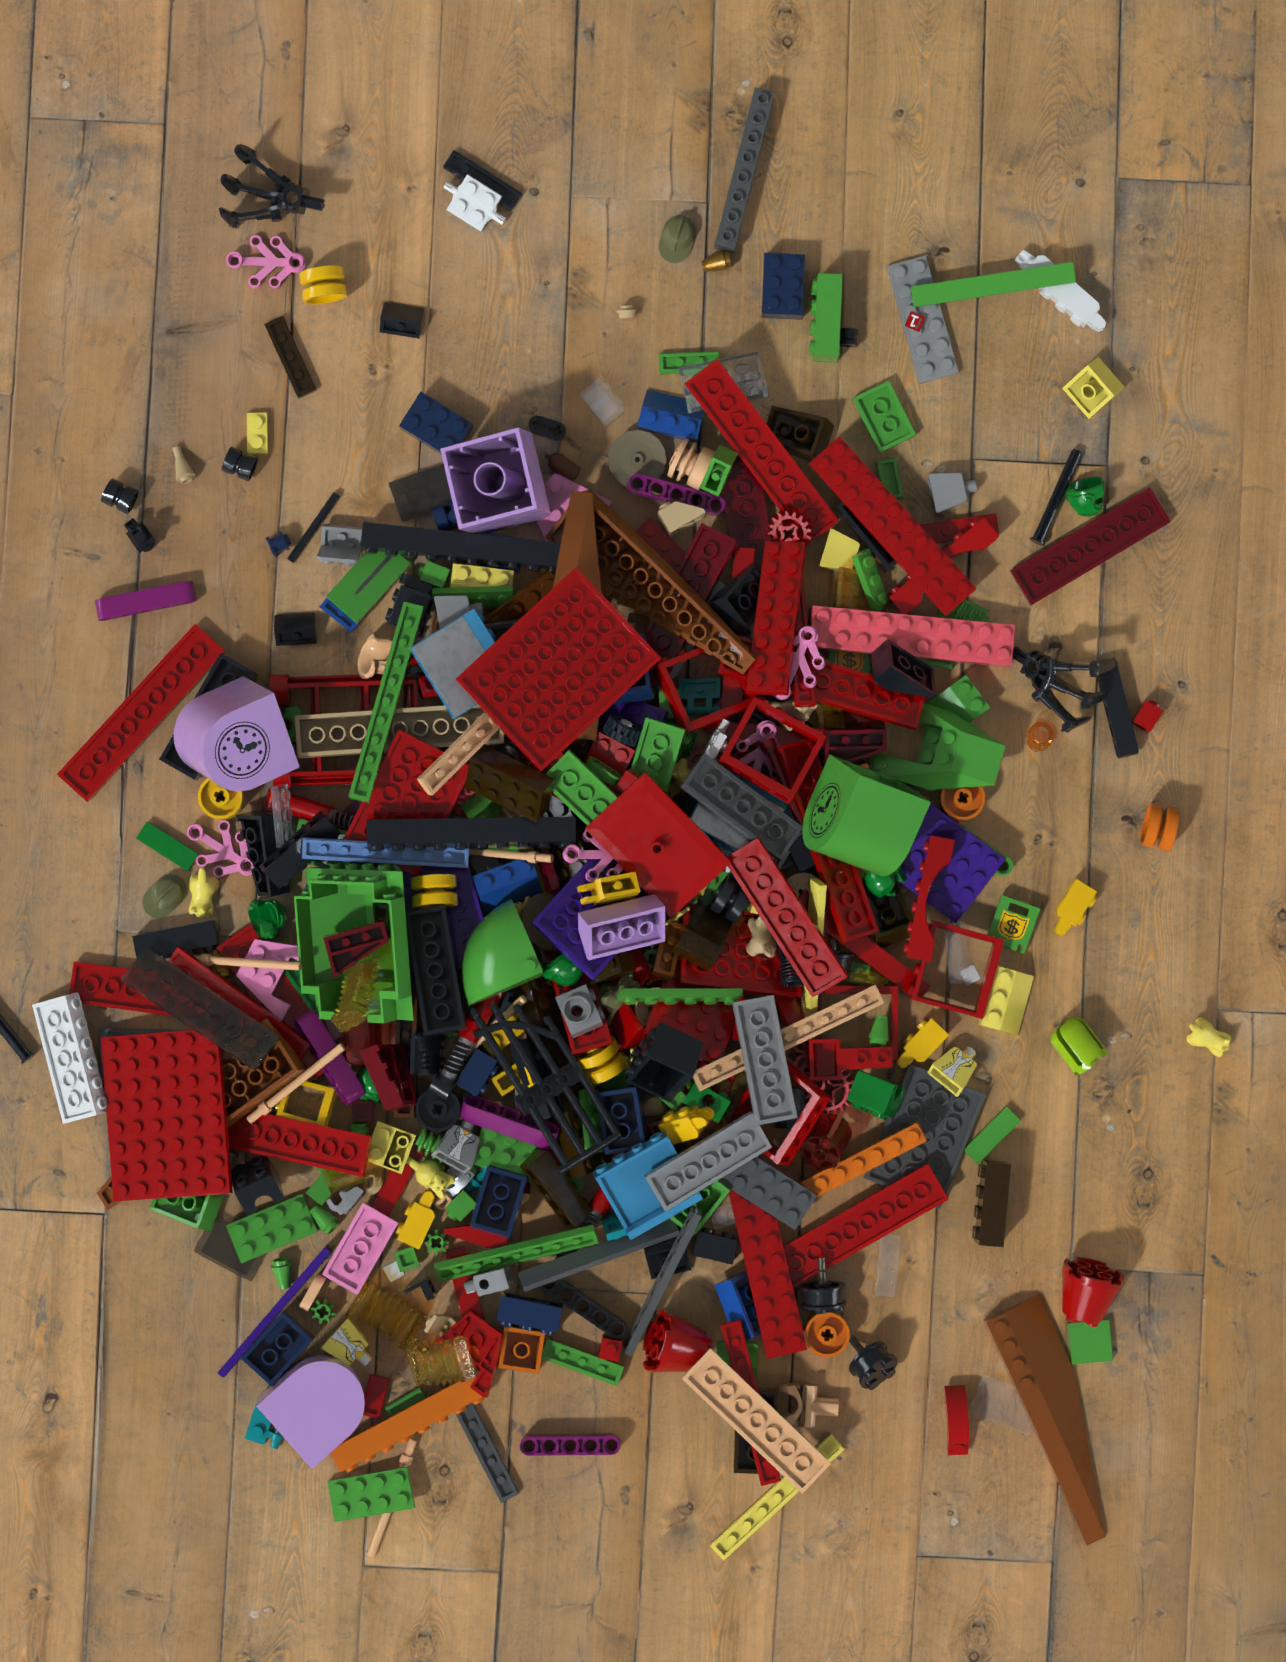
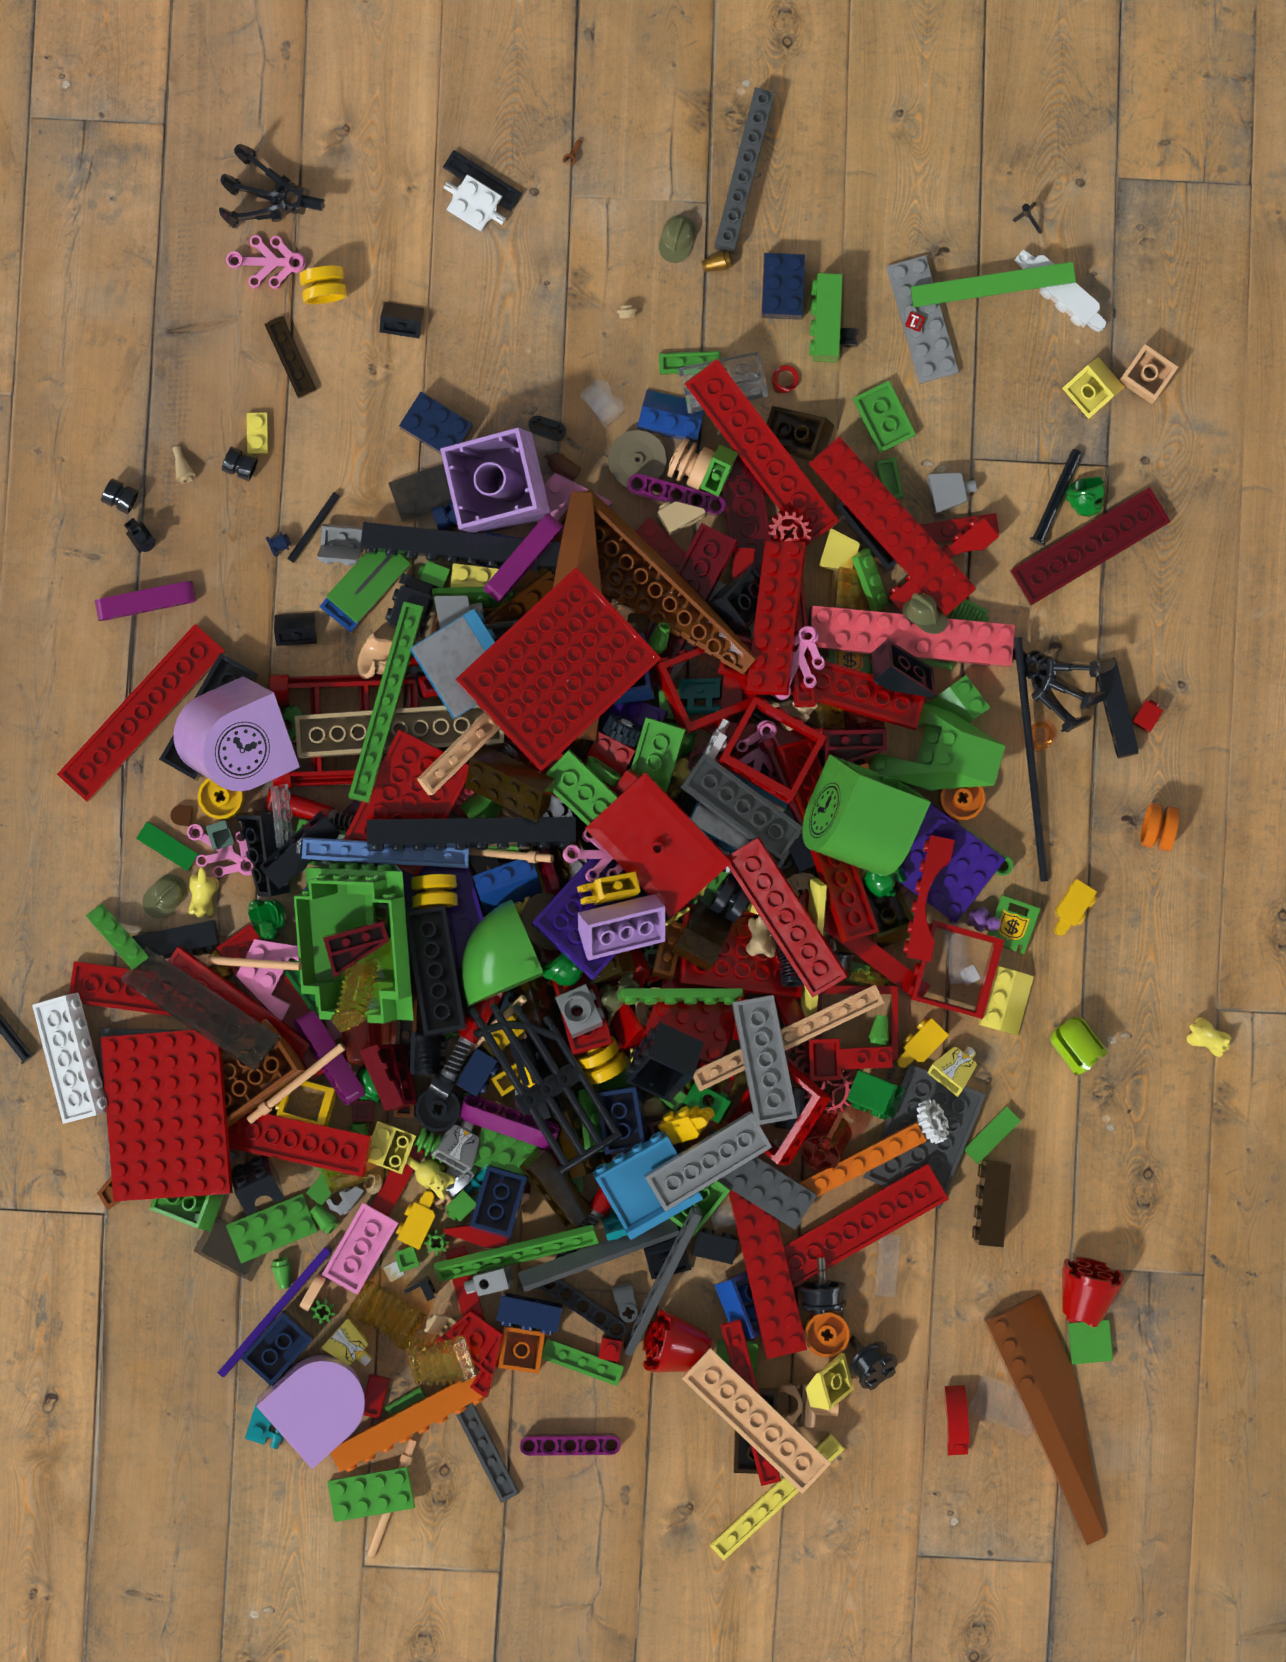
(117, 936): none -> bright green plate
(182, 815): none -> reddish brown tile
(220, 835): none -> sand green panel
(523, 558): none -> magenta beam
(572, 153): none -> dark orange hand
(625, 1297): none -> dark grey piece
(659, 638): none -> bright green cone
(777, 387): none -> red piece
(830, 1384): none -> light yellow slope
(925, 614): none -> olive piece
(932, 1121): none -> white gear
(981, 919): none -> medium lavender animal
(1026, 208): none -> black plant
(1030, 759): none -> black piece
(1148, 374): none -> light nougat brick

